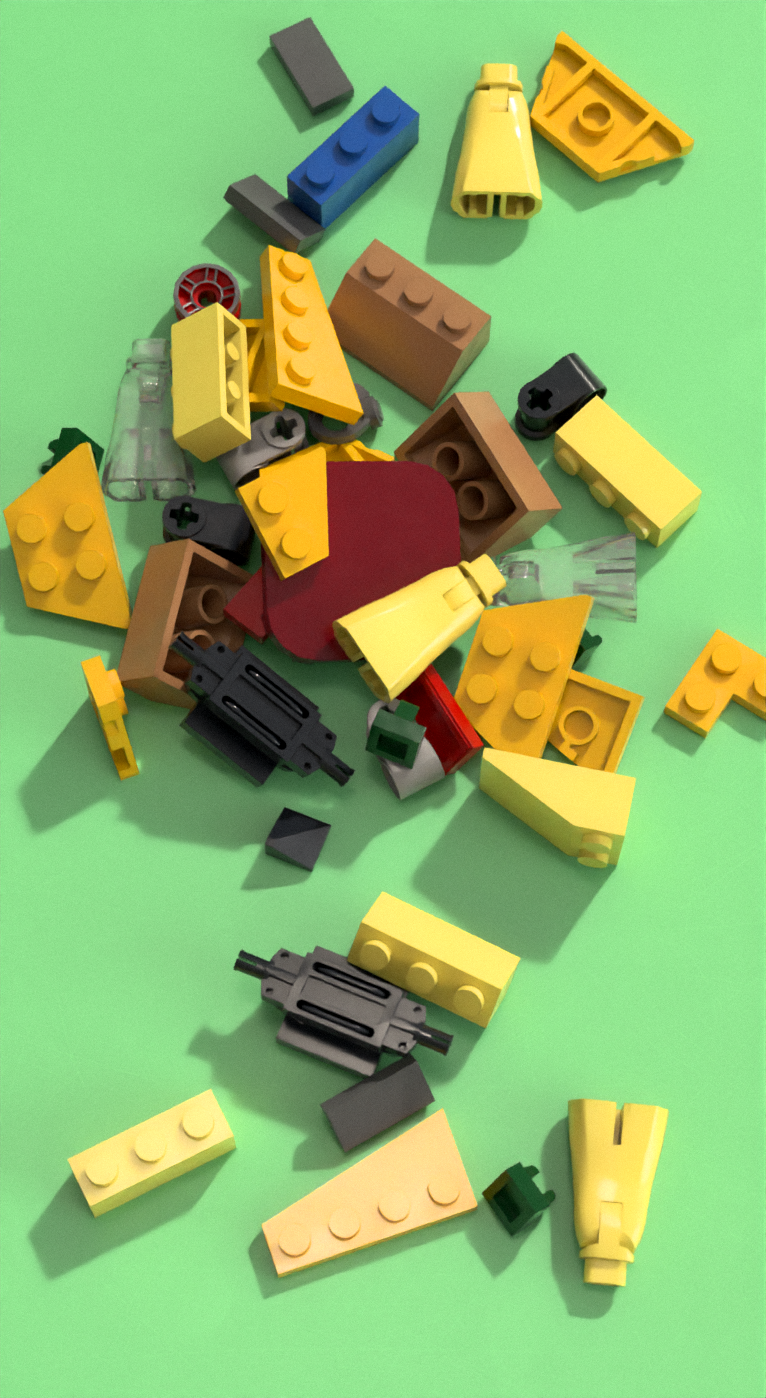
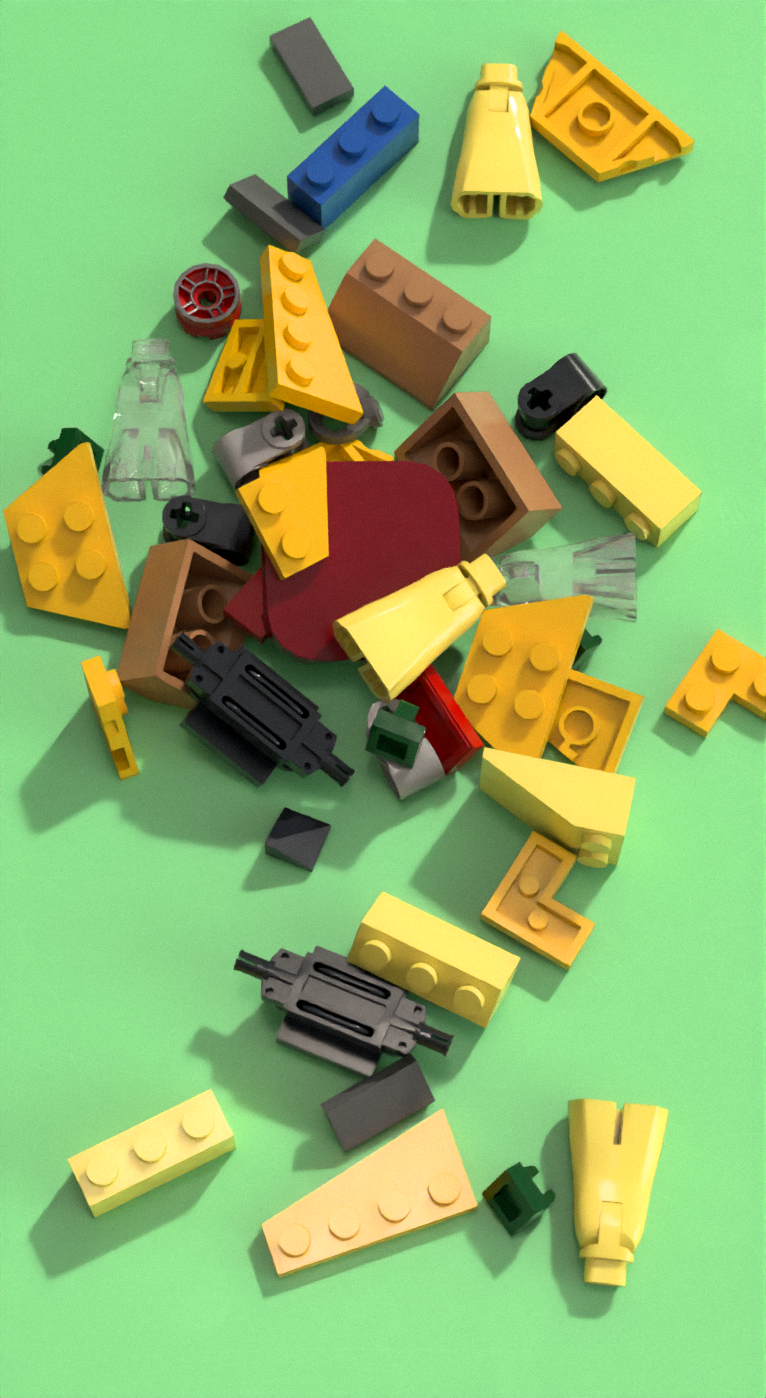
(210, 383): light yellow brick -> none
(526, 907): none -> yellow plate

